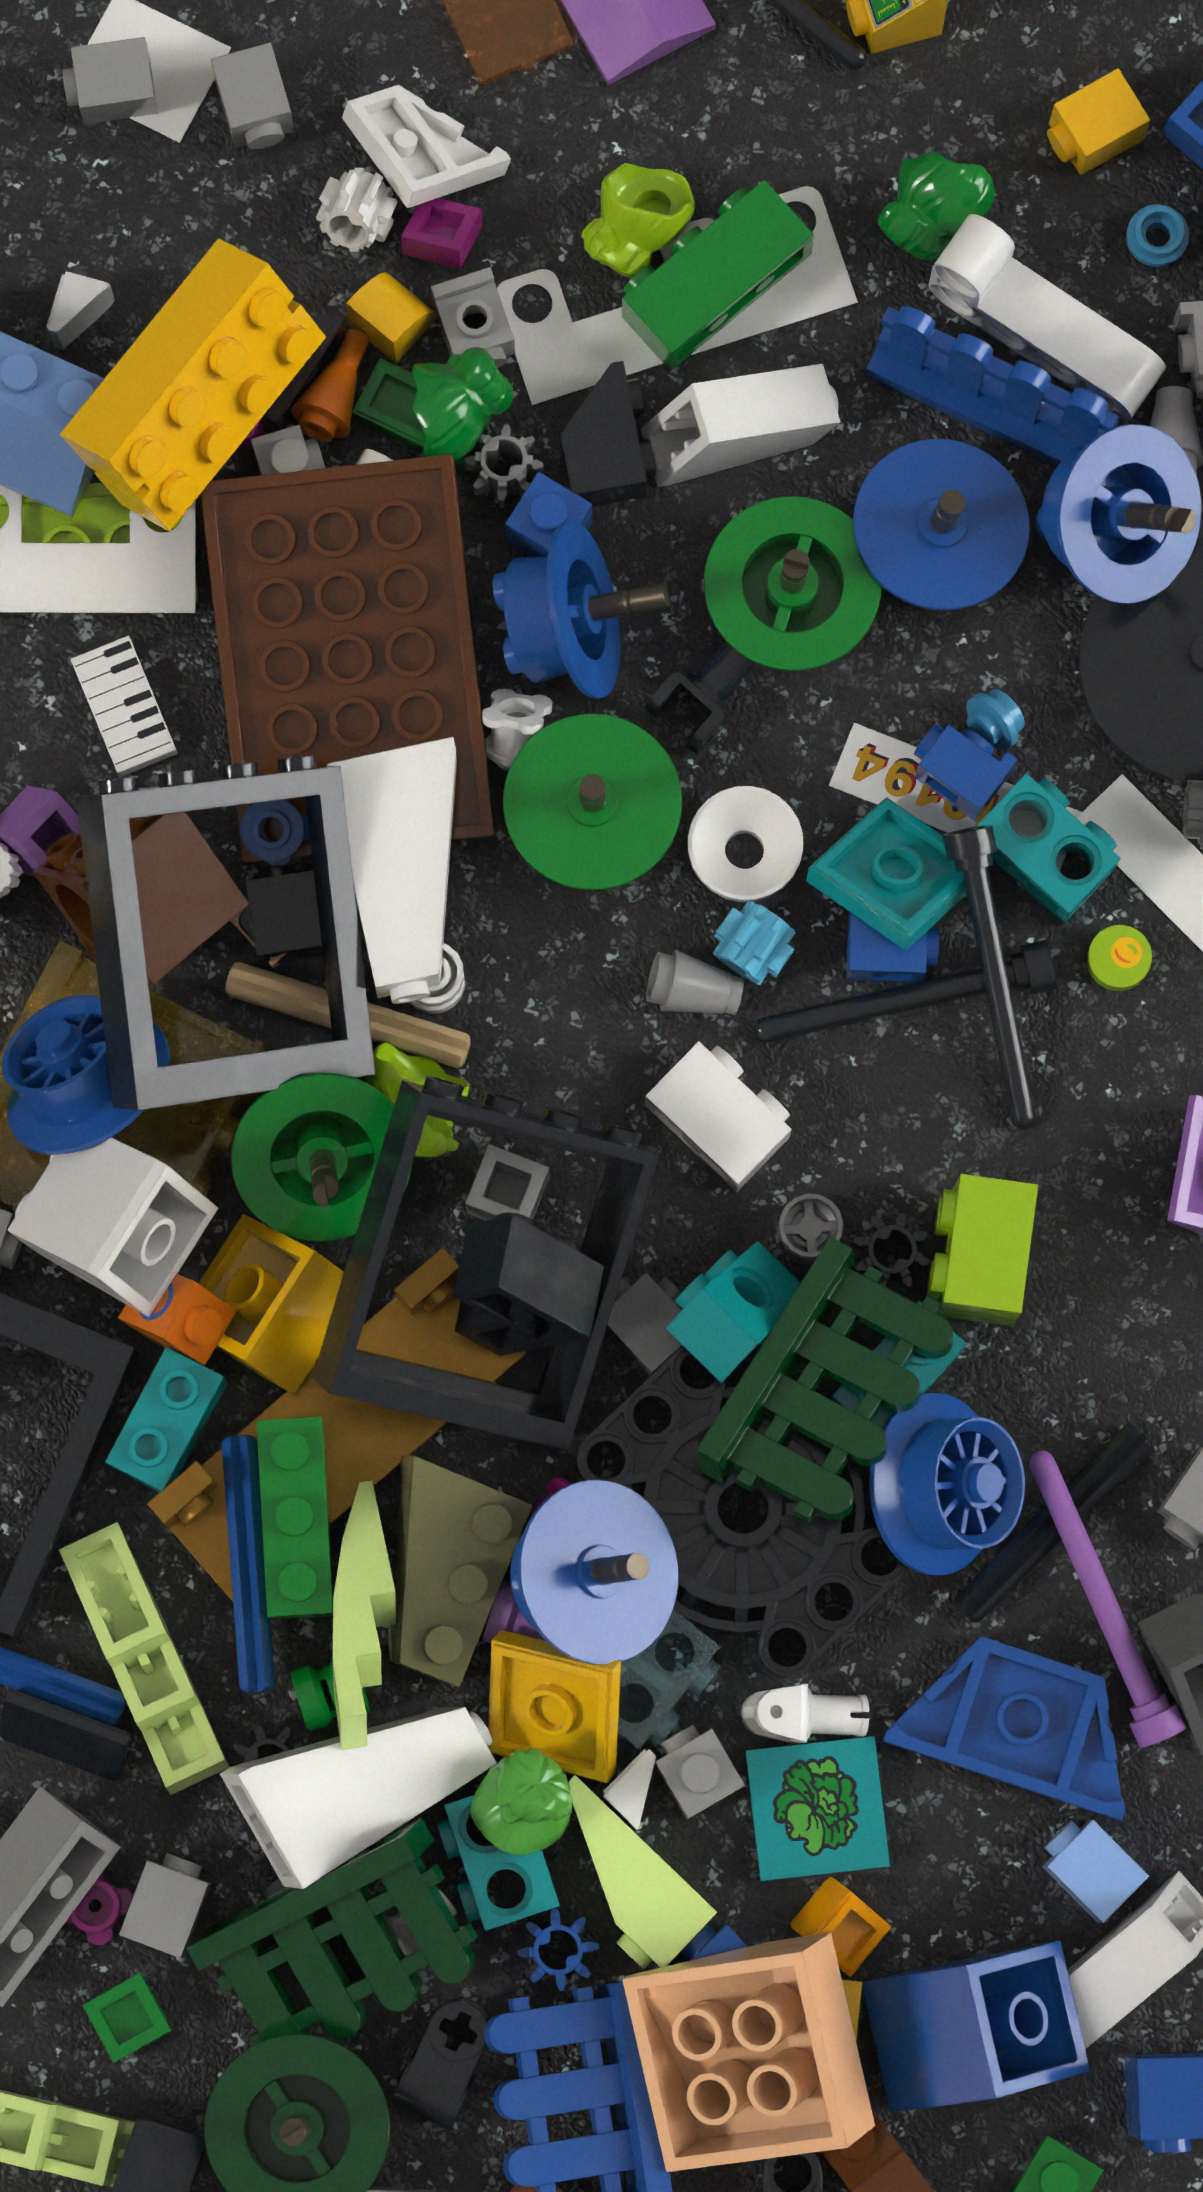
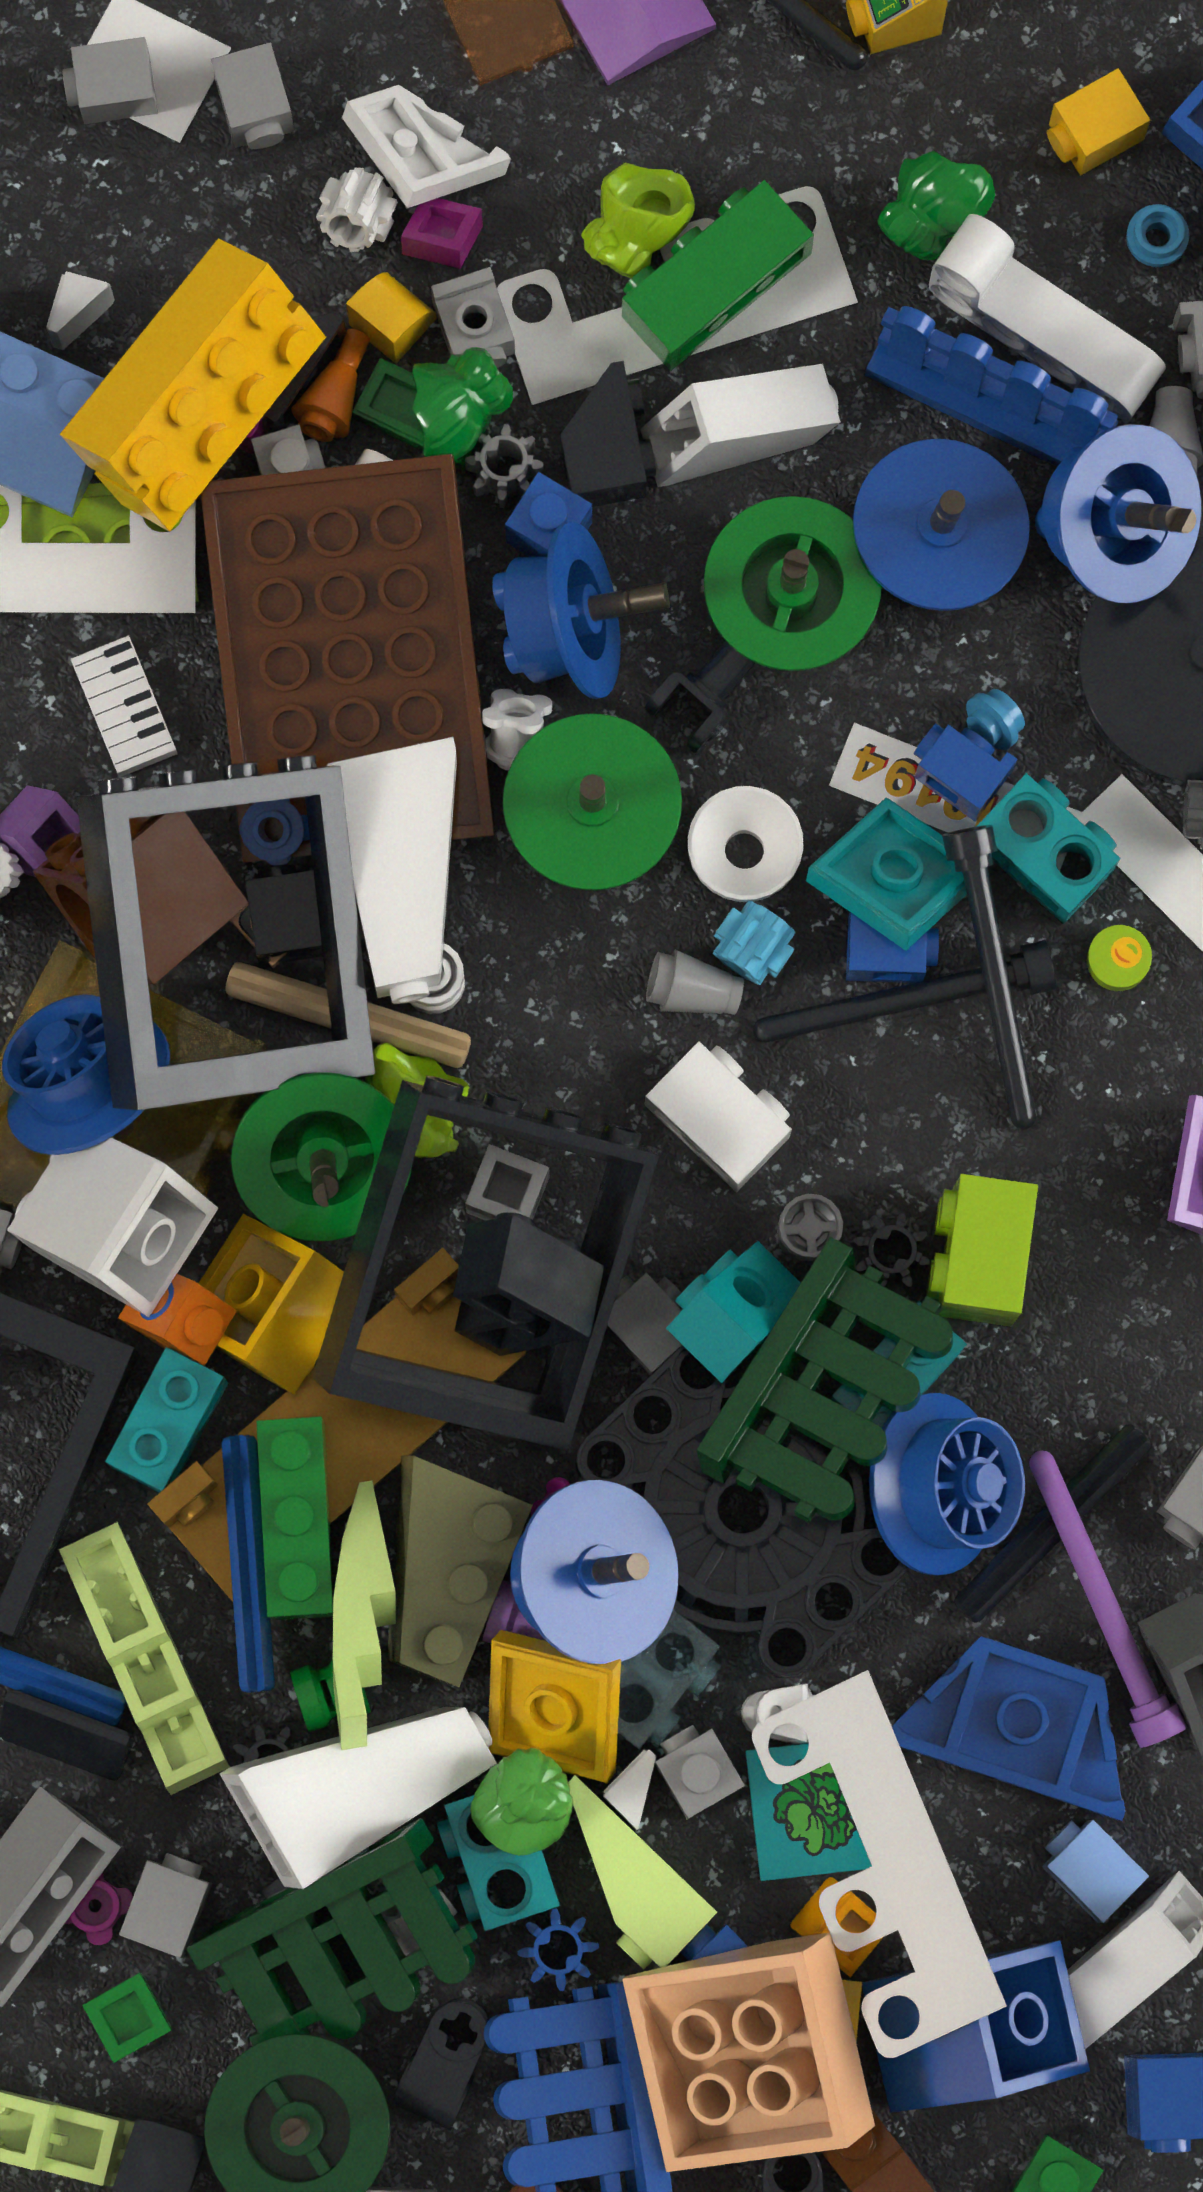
(908, 1868): none -> white piece

